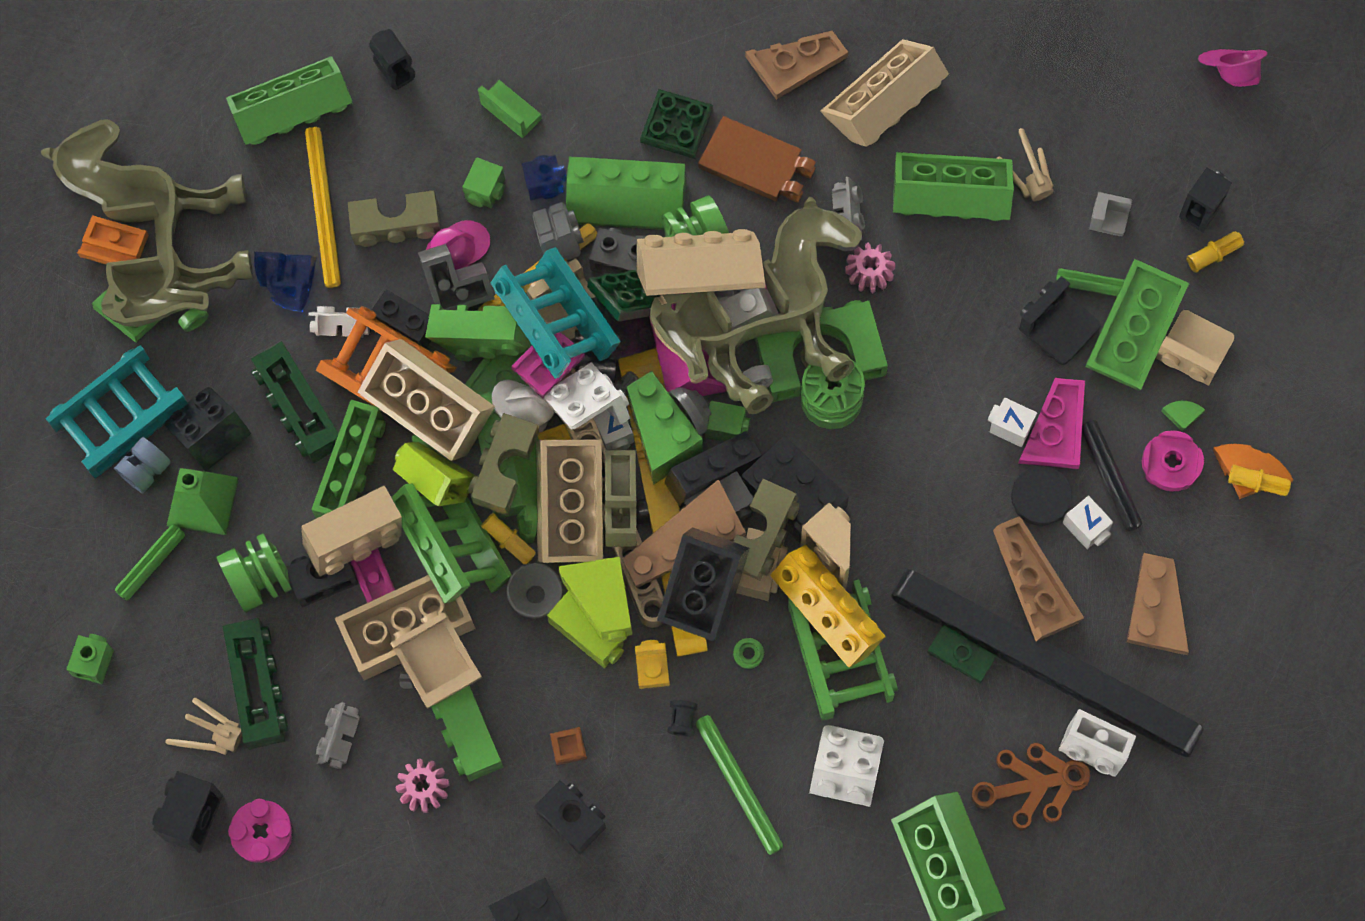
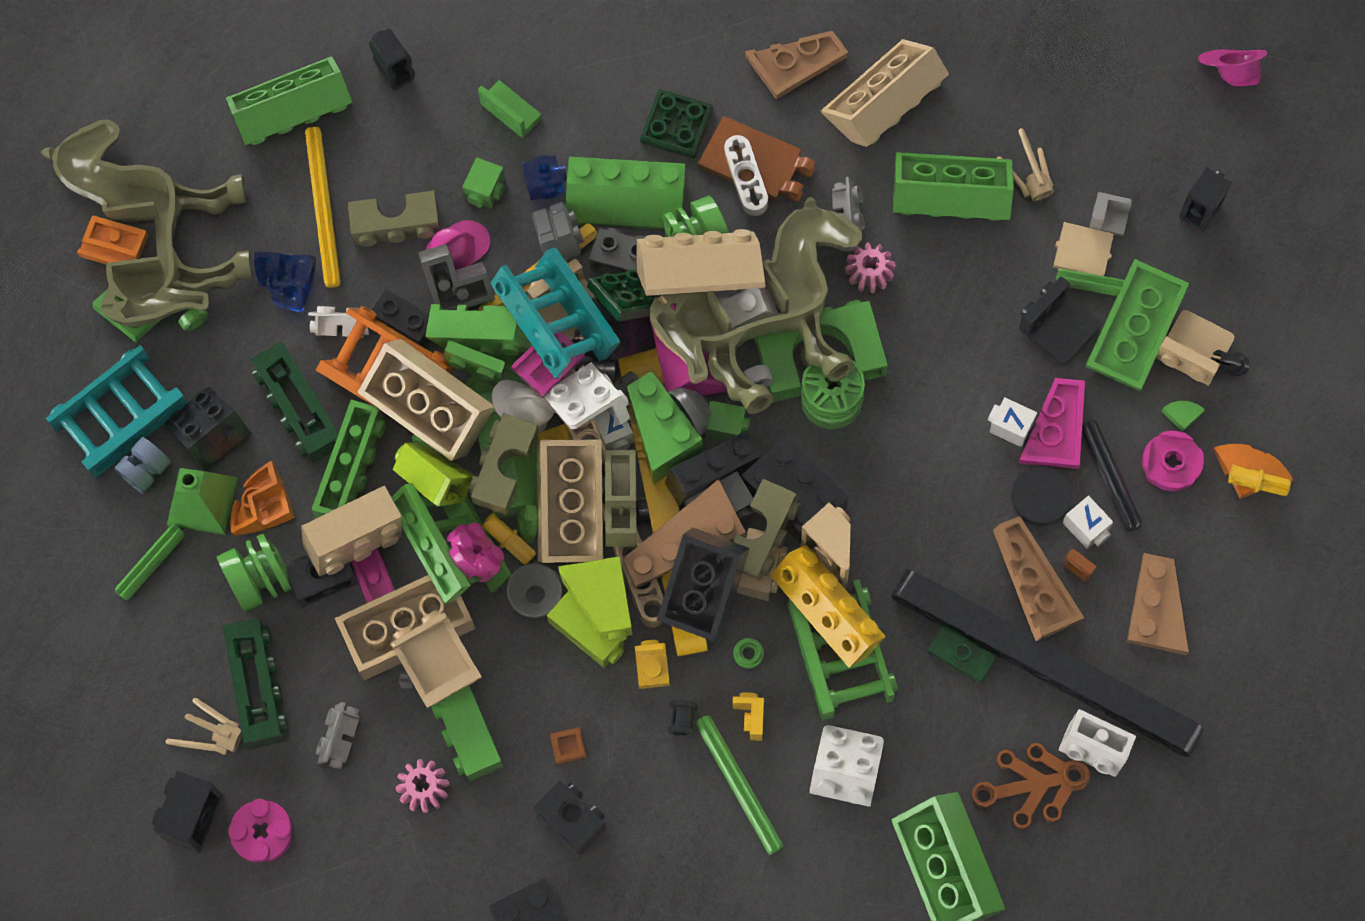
(90, 658): bright green brick -> none
(262, 503): none -> orange brick
(474, 552): none -> dark pink plate
(475, 363): none -> bright green wing
(752, 721): none -> yellow bracket
(756, 183): none -> white beam
(1079, 565): none -> dark orange tile
(1083, 249): none -> tan piece
(1215, 251): yellow axle -> none
(1236, 363): none -> black pin

